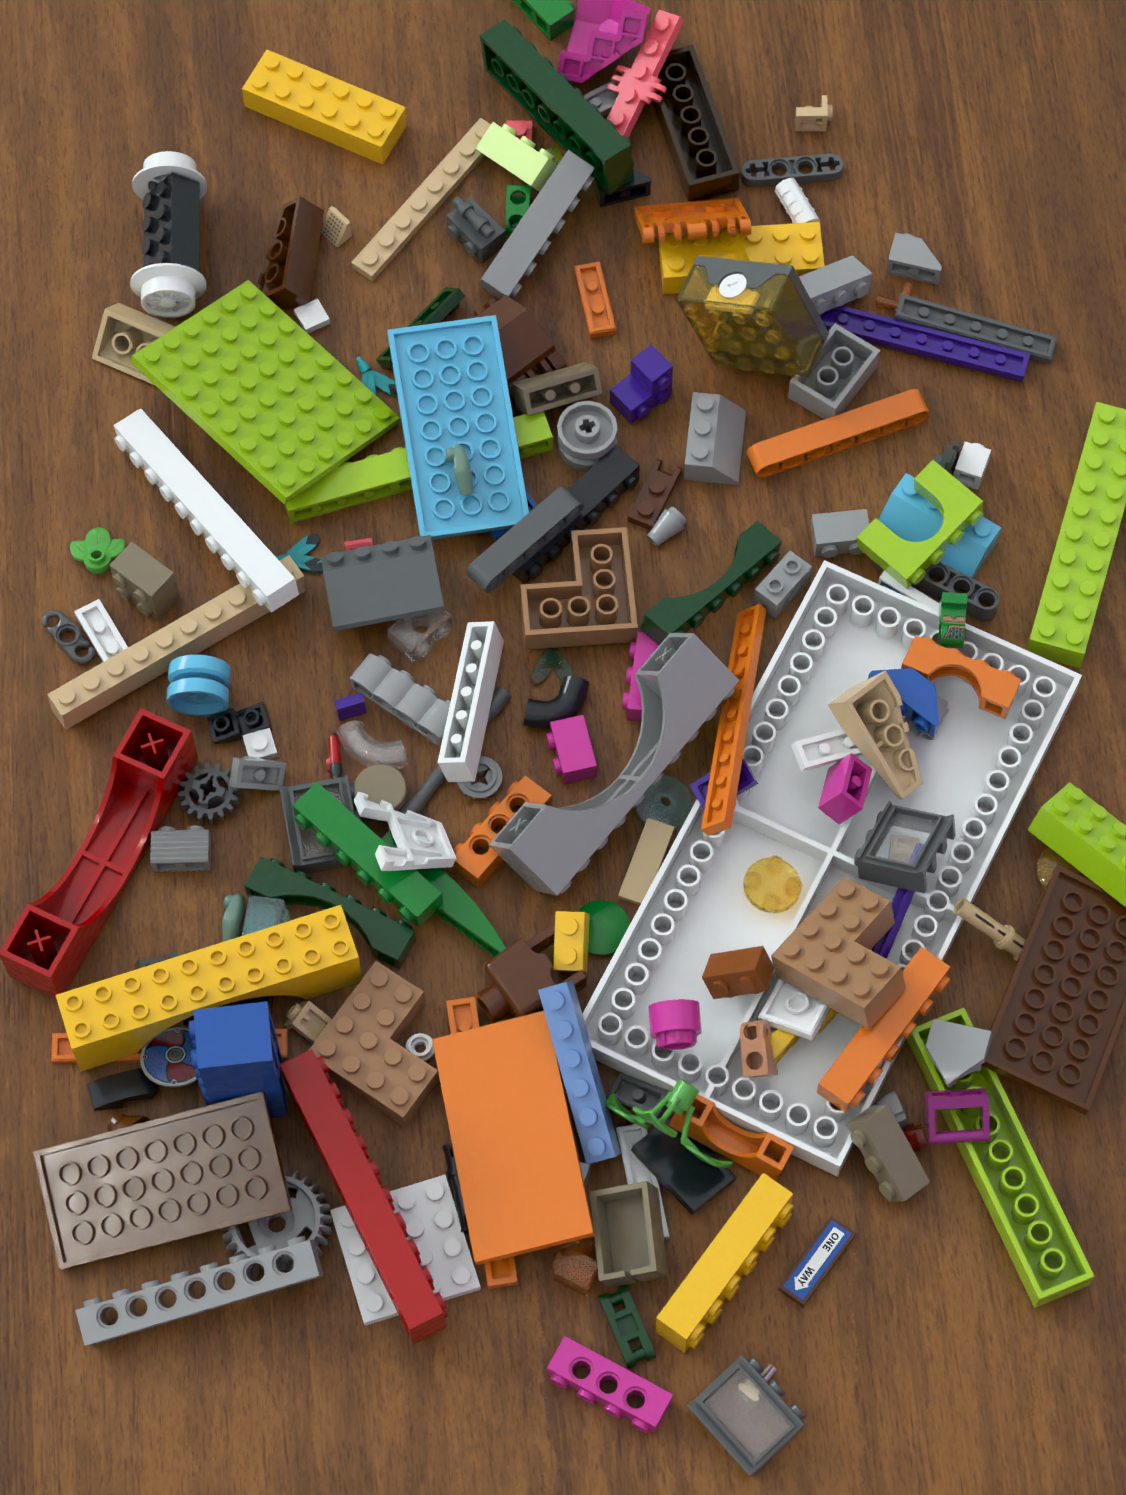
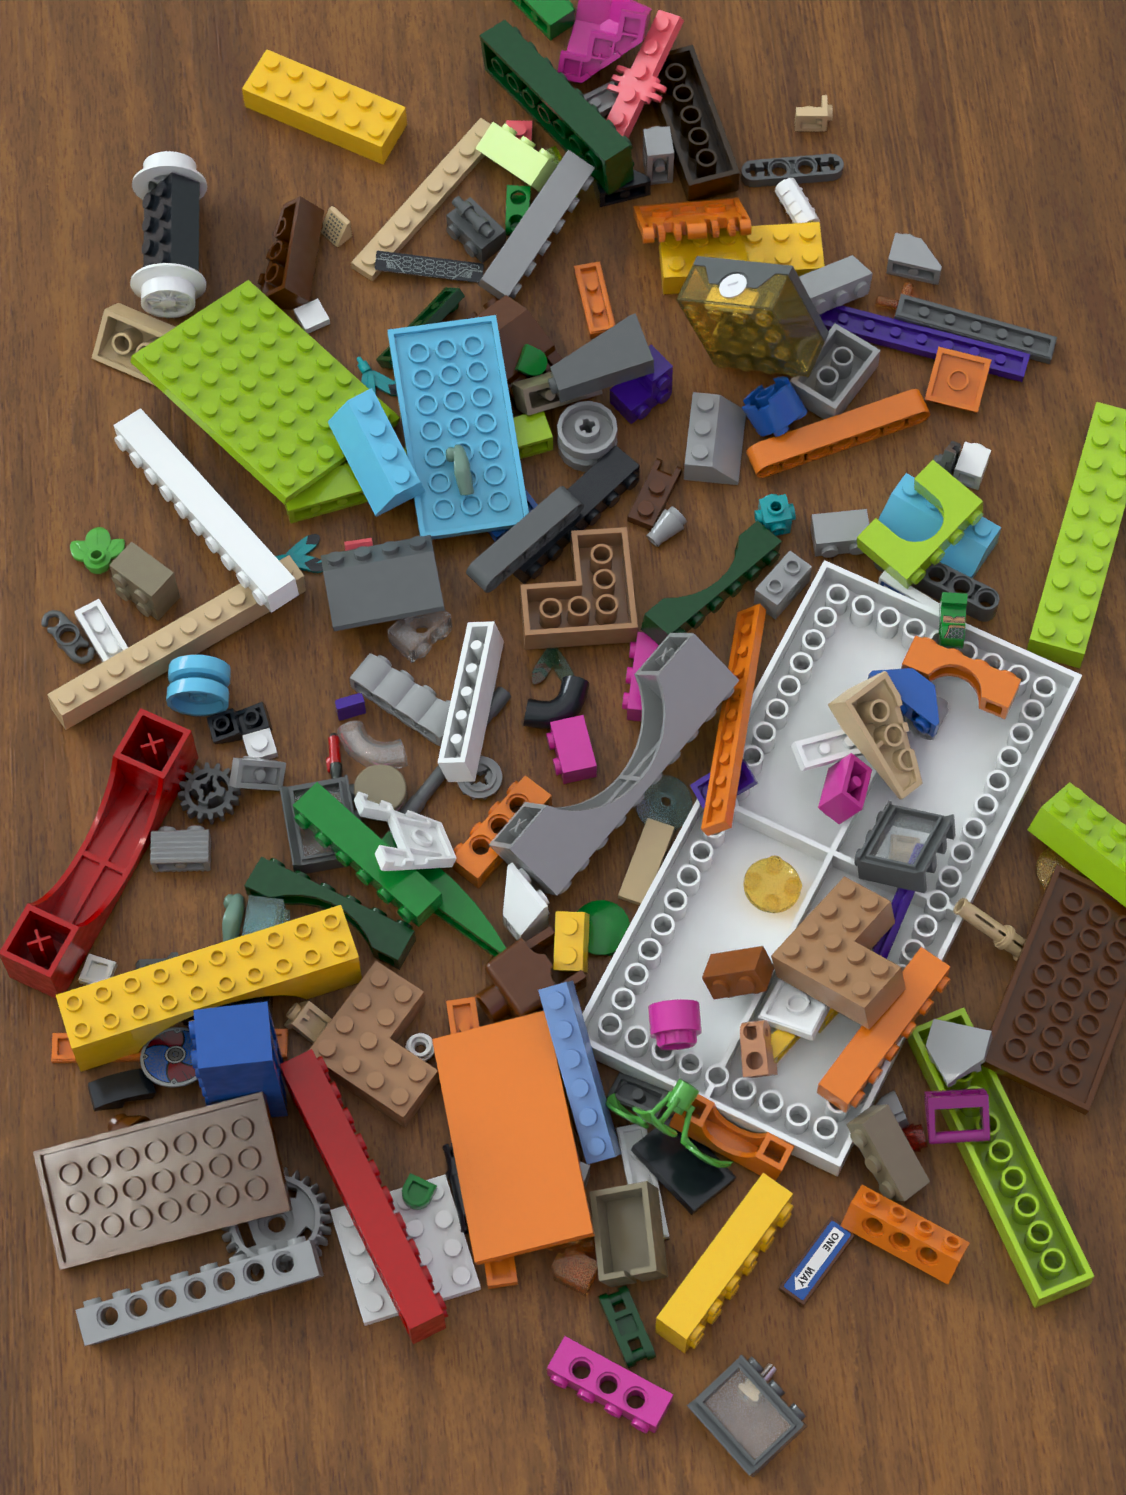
(96, 969): none -> white tile
(375, 453): none -> medium azure slope
(417, 1192): none -> green tile
(429, 266): none -> black sticker
(524, 907): none -> white slope
(531, 361): none -> green tile
(603, 362): none -> dark grey slope
(658, 154): none -> light grey brick
(774, 407): none -> blue brick
(775, 514): none -> teal brick
(904, 1234): none -> orange brick
(958, 380): none -> orange plate

